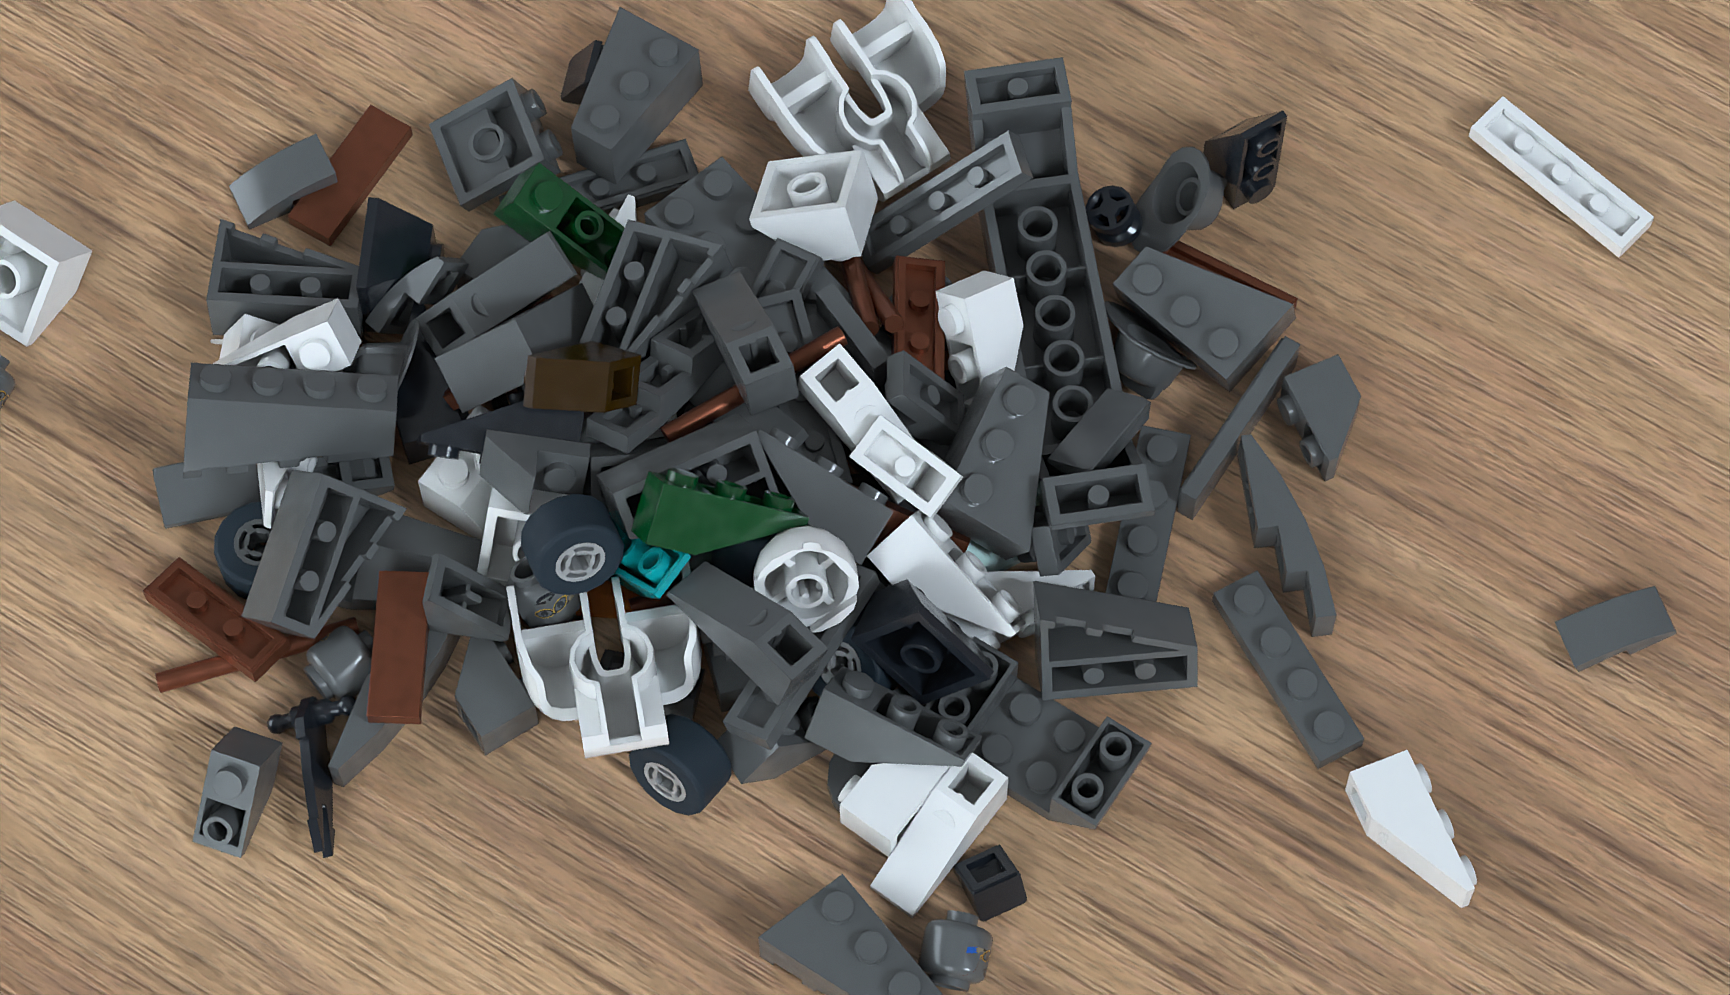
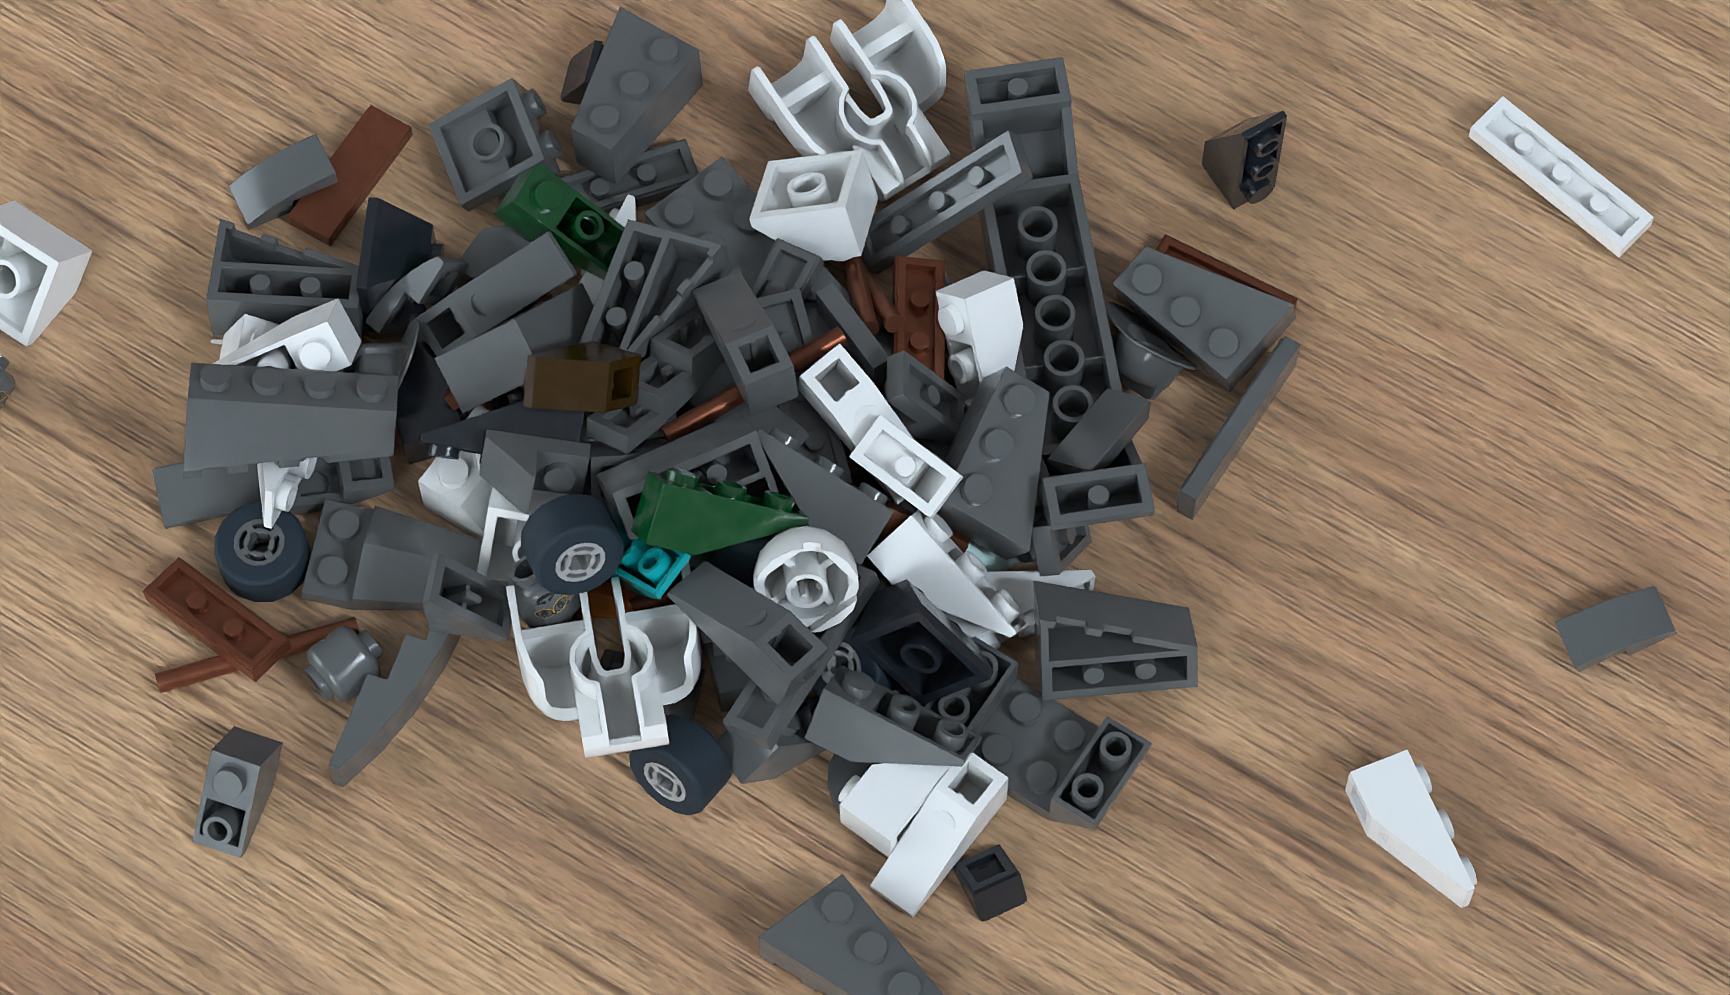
(310, 723): black piece -> none
(314, 552): dark grey wedge -> none
(398, 649): copper tile -> none
(492, 697): dark grey slope -> none
(955, 951): dark grey head -> none
(1102, 211): black wheel -> none
(1145, 540): dark grey plate -> none
(1179, 199): dark grey piece -> none
(1280, 523): dark grey slope -> none
(1287, 669): dark grey plate -> none
(1323, 409): dark grey slope -> none

